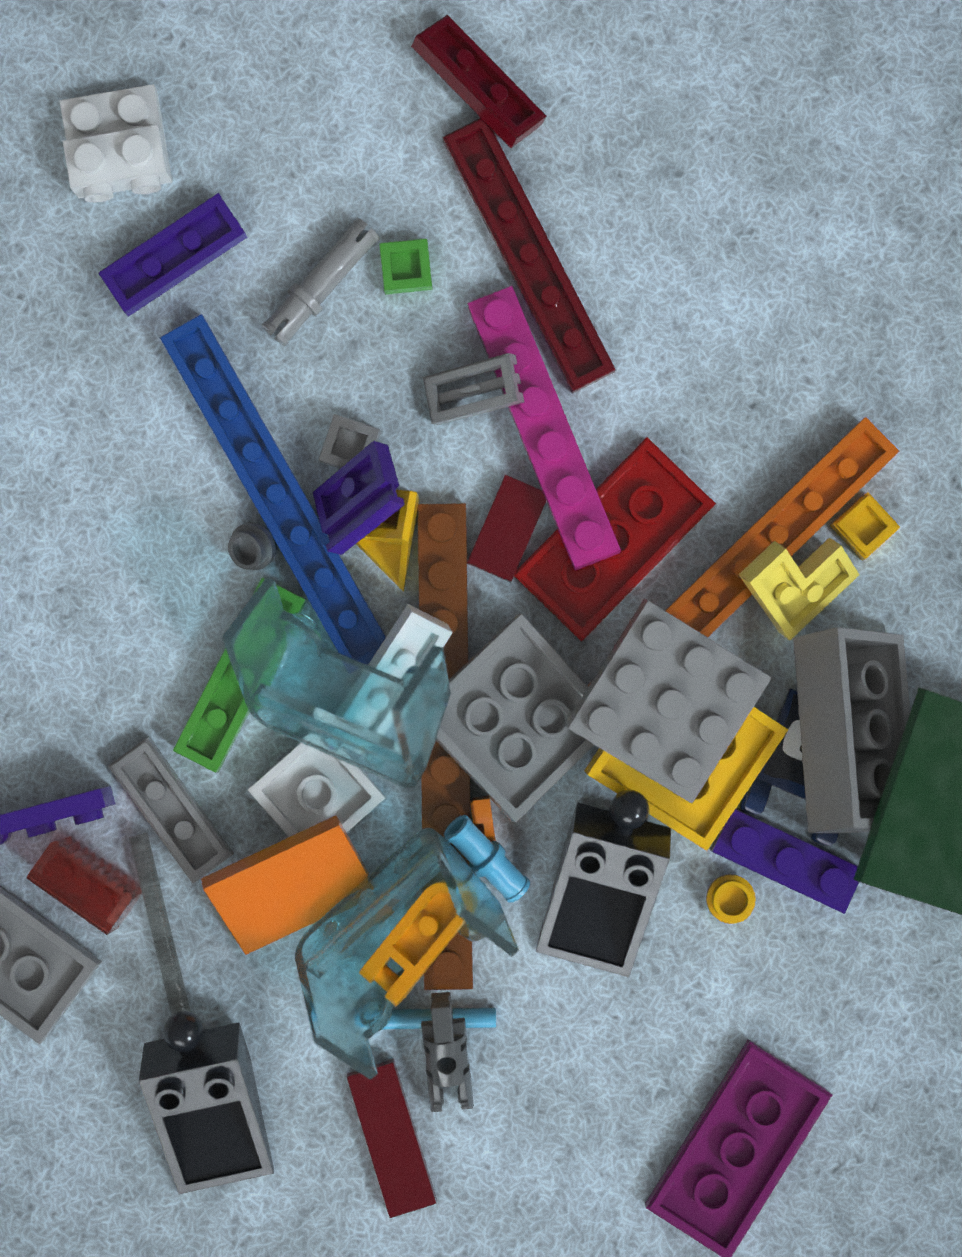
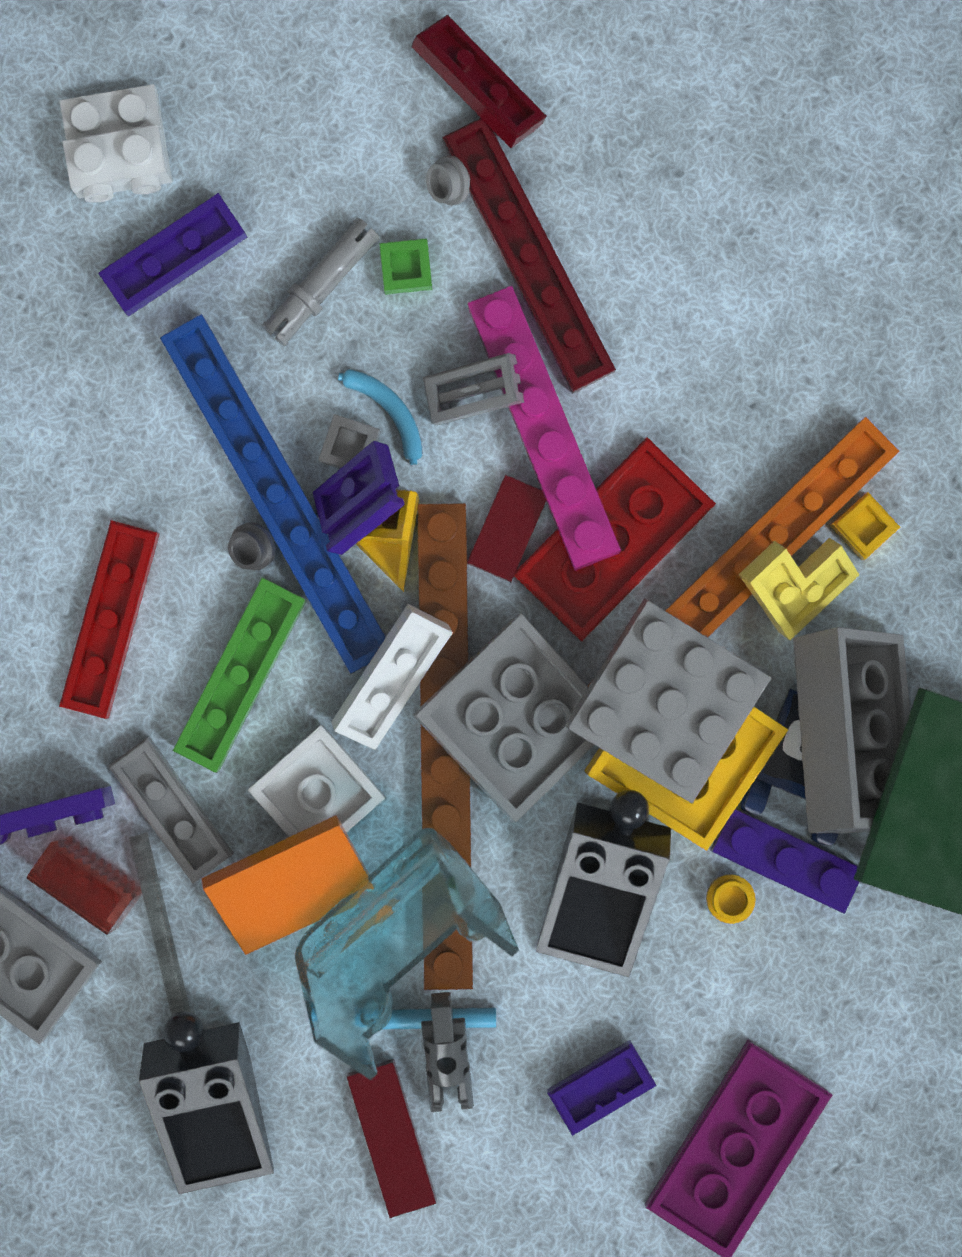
(109, 619): none -> red tile
(332, 699): clear light blue windscreen -> none
(393, 405): none -> medium azure piece
(414, 942): light orange plate -> none
(448, 181): none -> light grey plate
(482, 816): orange tile -> none
(487, 858): medium azure pin -> none
(601, 1087): none -> dark purple plate

